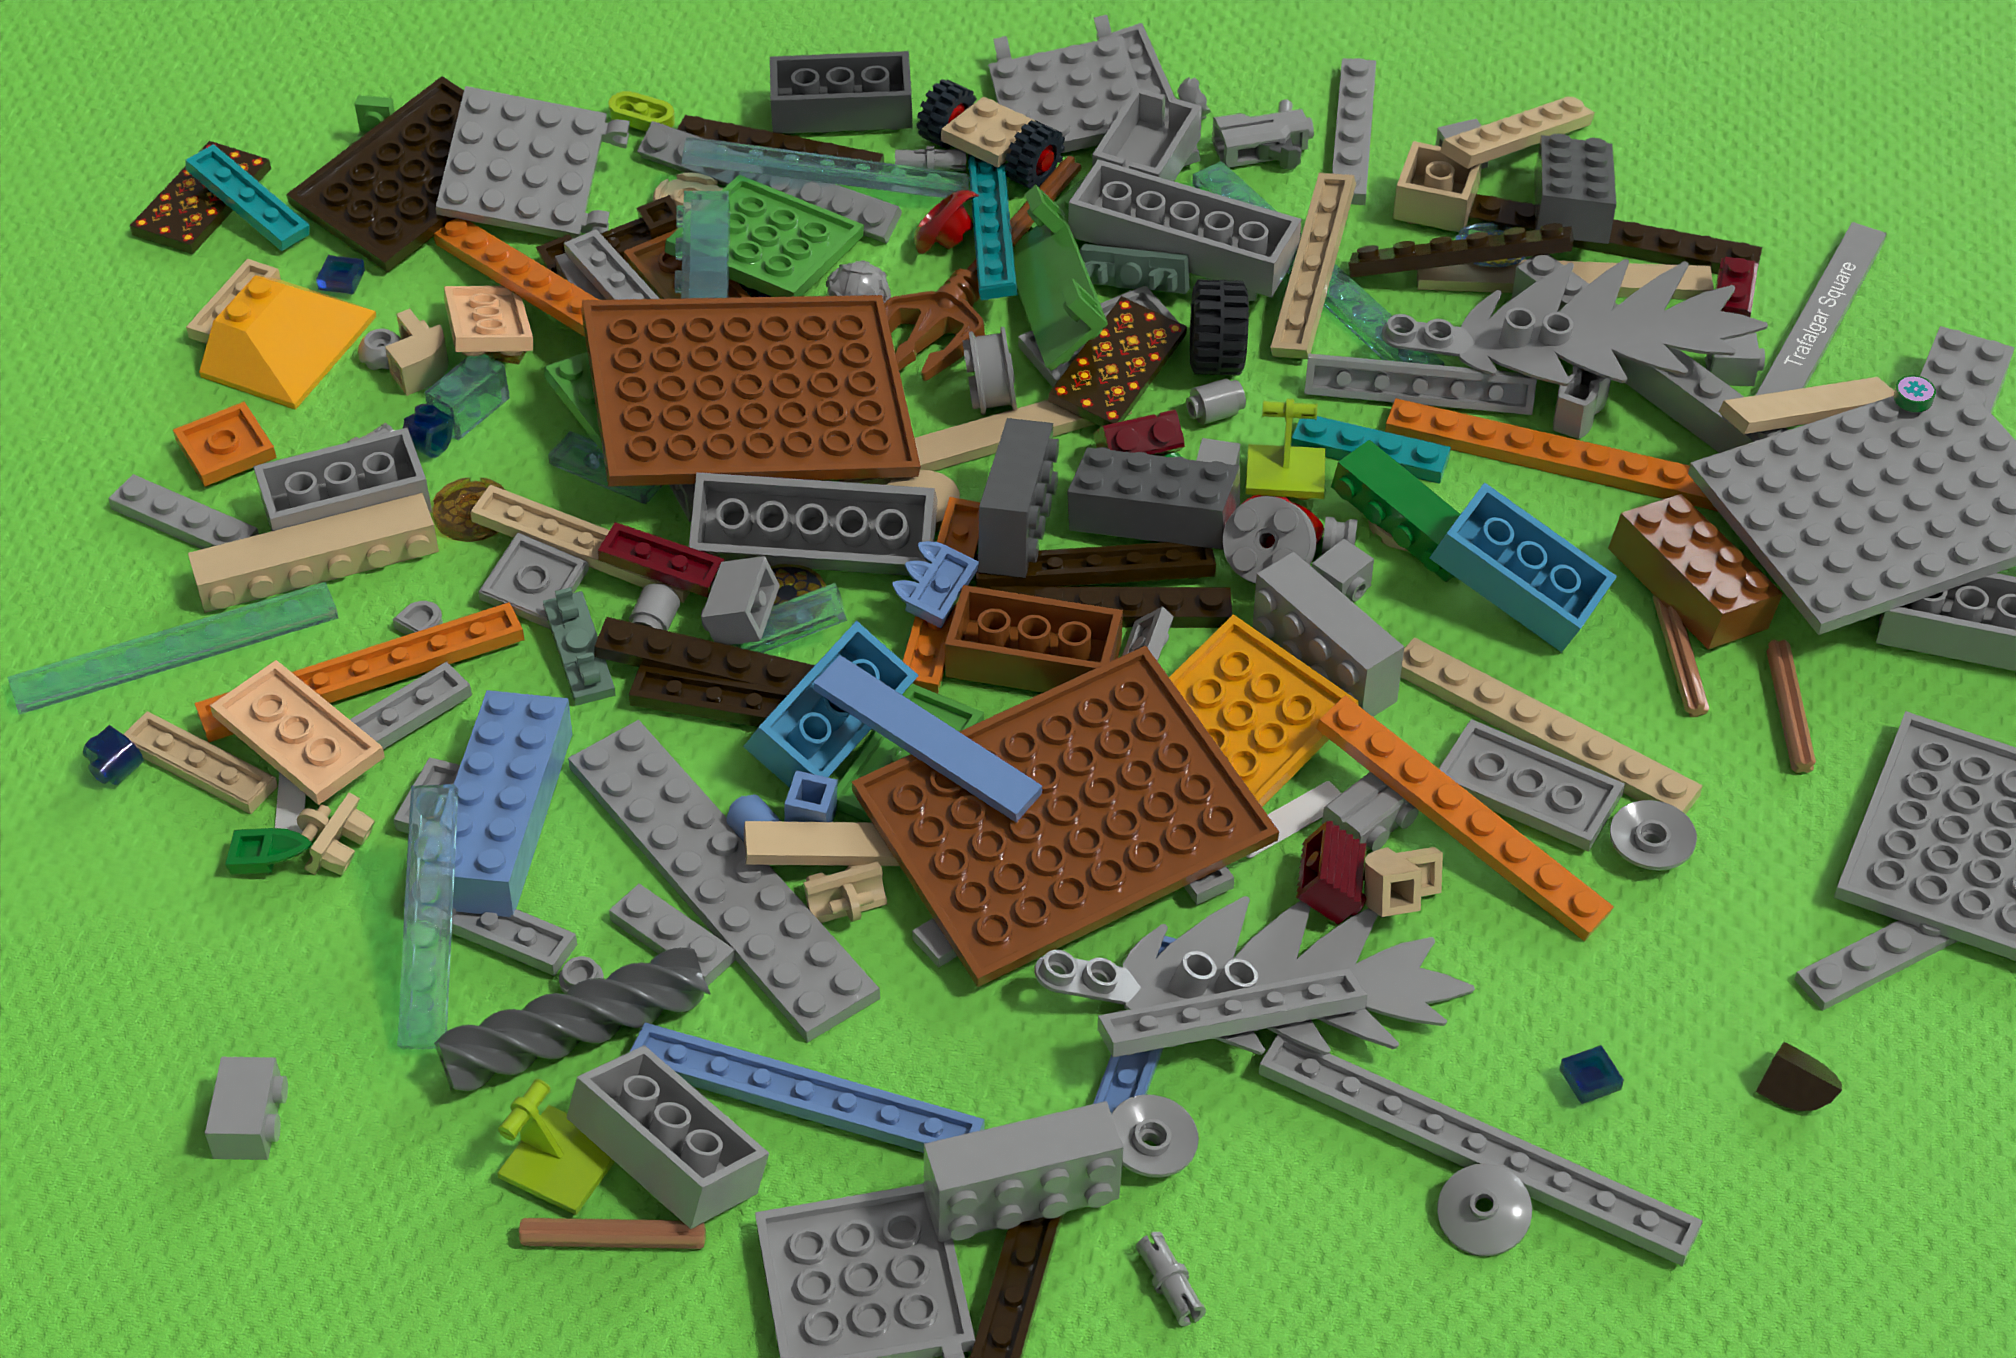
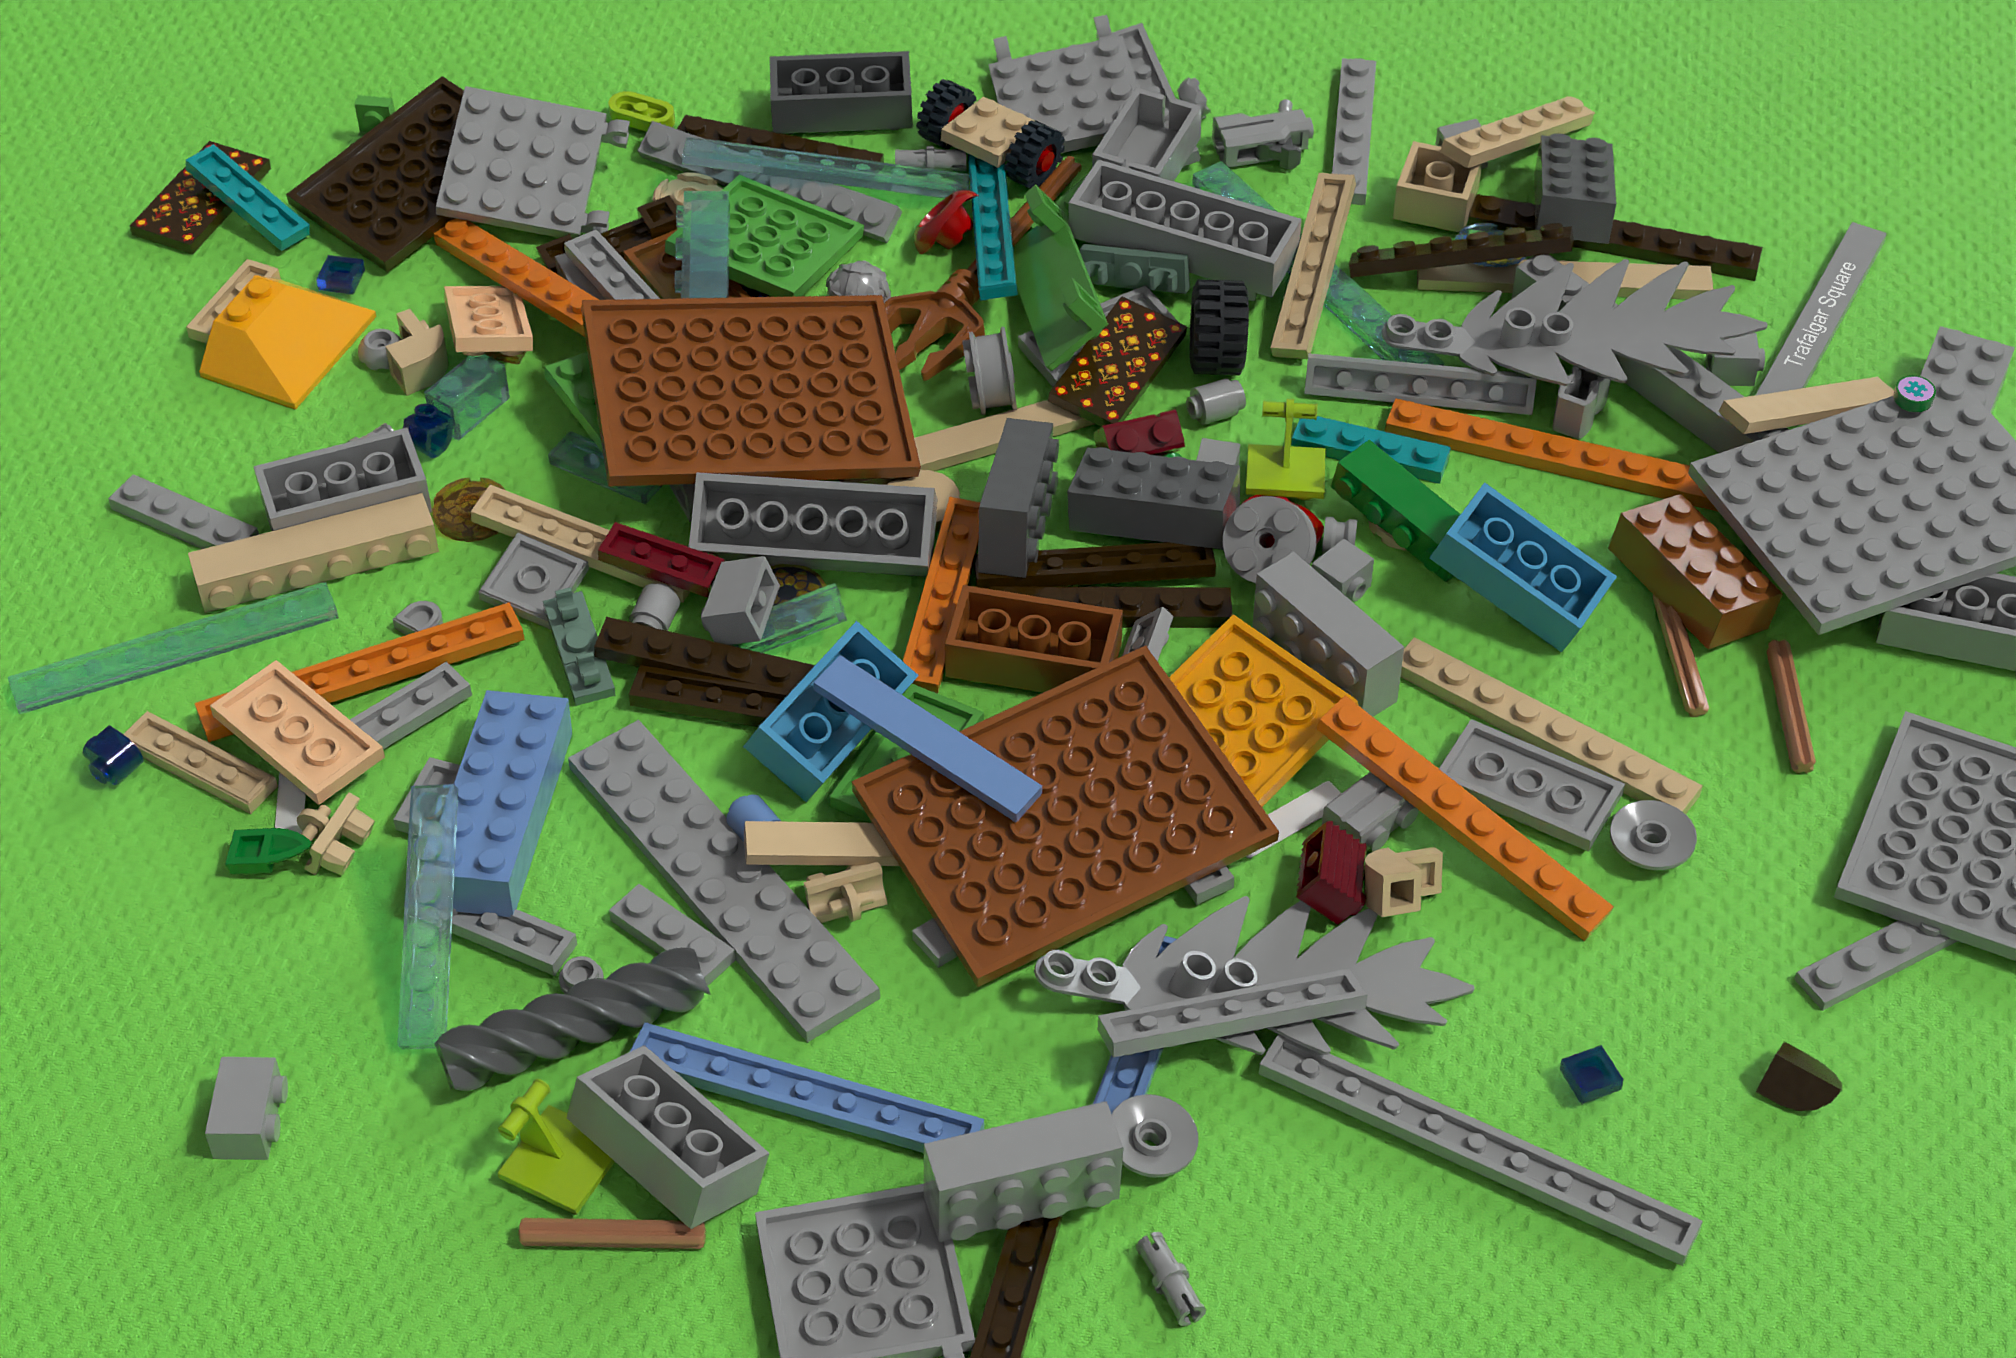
(224, 443): orange plate -> none
(811, 799): medium blue brick -> none
(937, 582): medium blue plate -> none
(1489, 1231): light grey dish -> none
(1743, 276): dark red brick -> none

